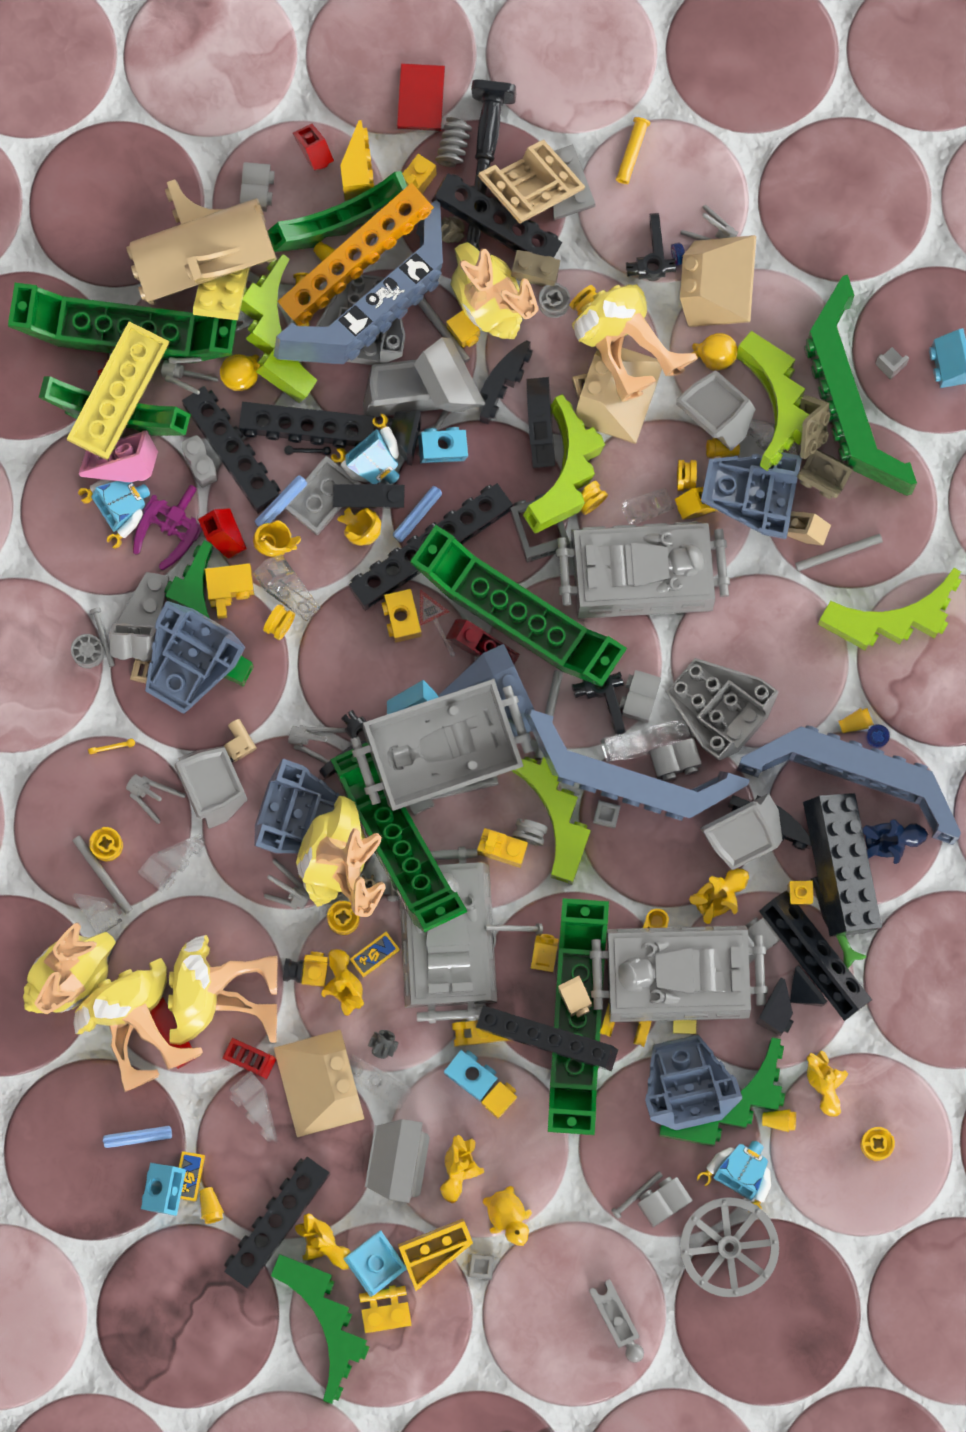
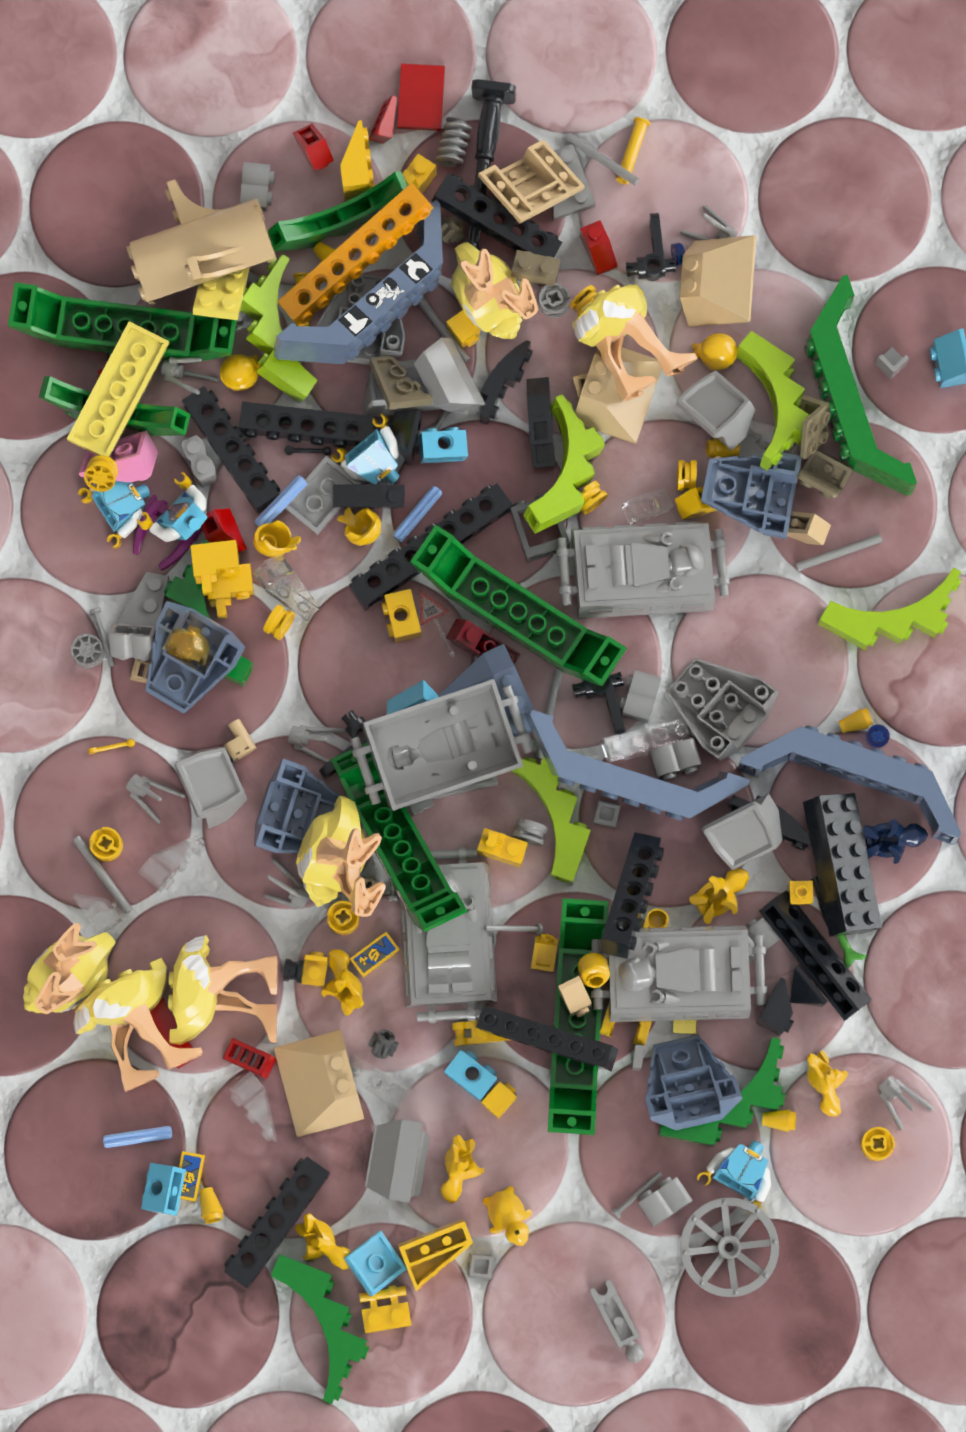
(102, 472): none -> yellow wheel
(181, 517): none -> torso
(188, 645): none -> clear yellow cylinder
(214, 559): none -> yellow hinge
(384, 124): none -> slope
(396, 385): none -> dark tan wing
(593, 970): none -> yellow head
(598, 247): none -> red slope
(622, 172): none -> light grey bar
(631, 895): none -> black brick
(638, 1057): none -> light grey tile
(892, 1089): none -> light grey plant

